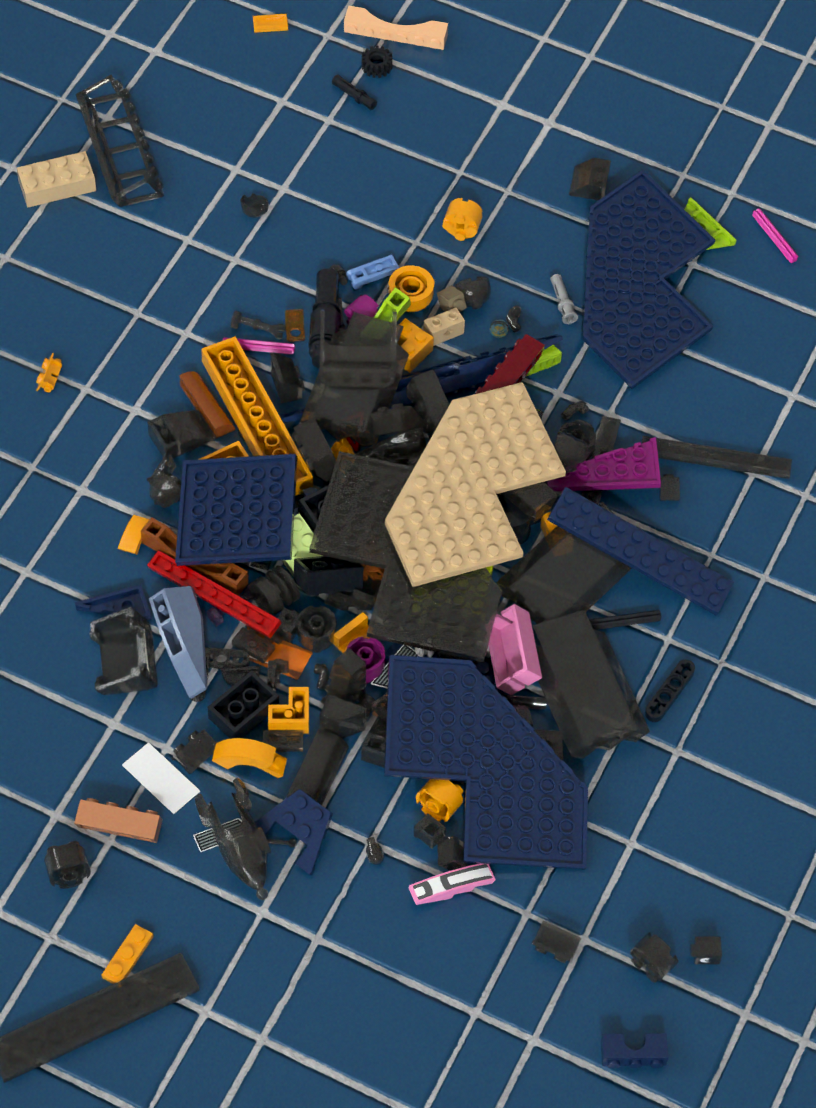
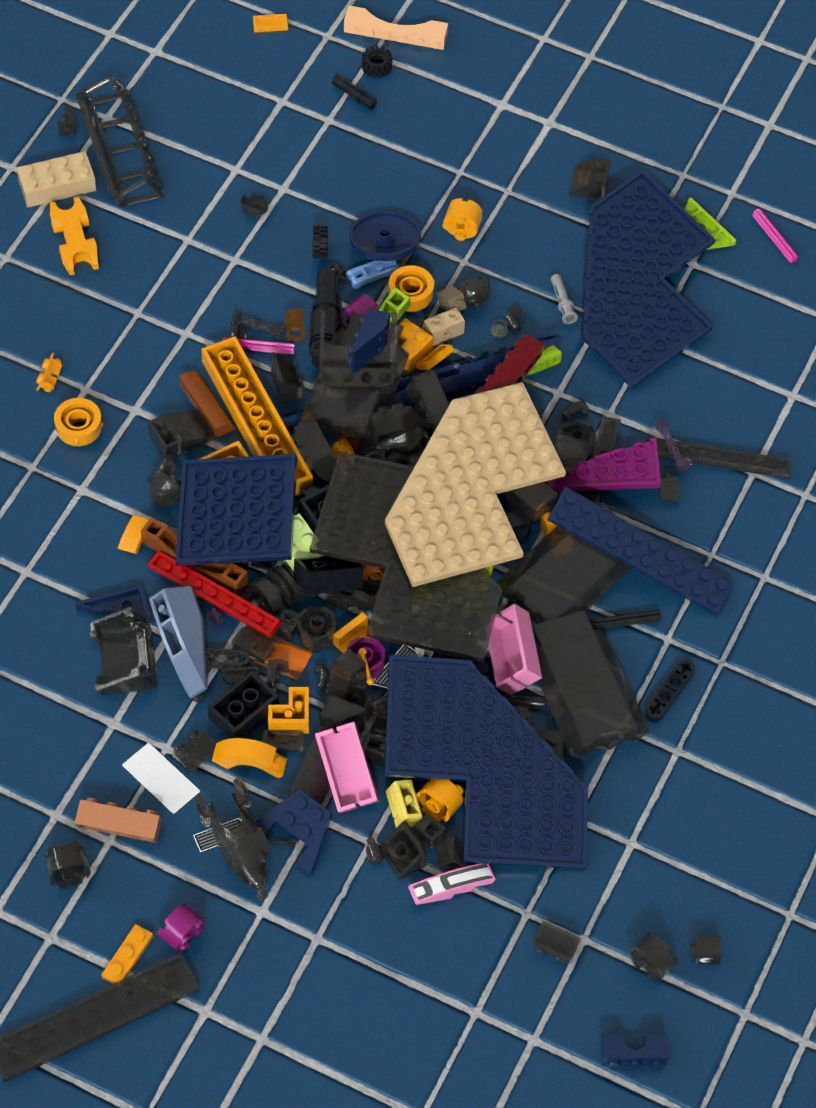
(68, 124): none -> clear smoke bracket
(76, 246): none -> light orange piece
(76, 411): none -> light orange piece
(181, 927): none -> magenta brick
(238, 331): none -> clear smoke hinge
(320, 241): none -> black tyre
(347, 767): none -> bright pink piece
(362, 652): none -> light orange hinge
(369, 338): none -> dark blue slope
(385, 236): none -> dark blue dish
(404, 803): none -> light yellow brick
(404, 851): none -> clear smoke slope
(434, 357): none -> light orange tile
(681, 463): none -> clear purple piece

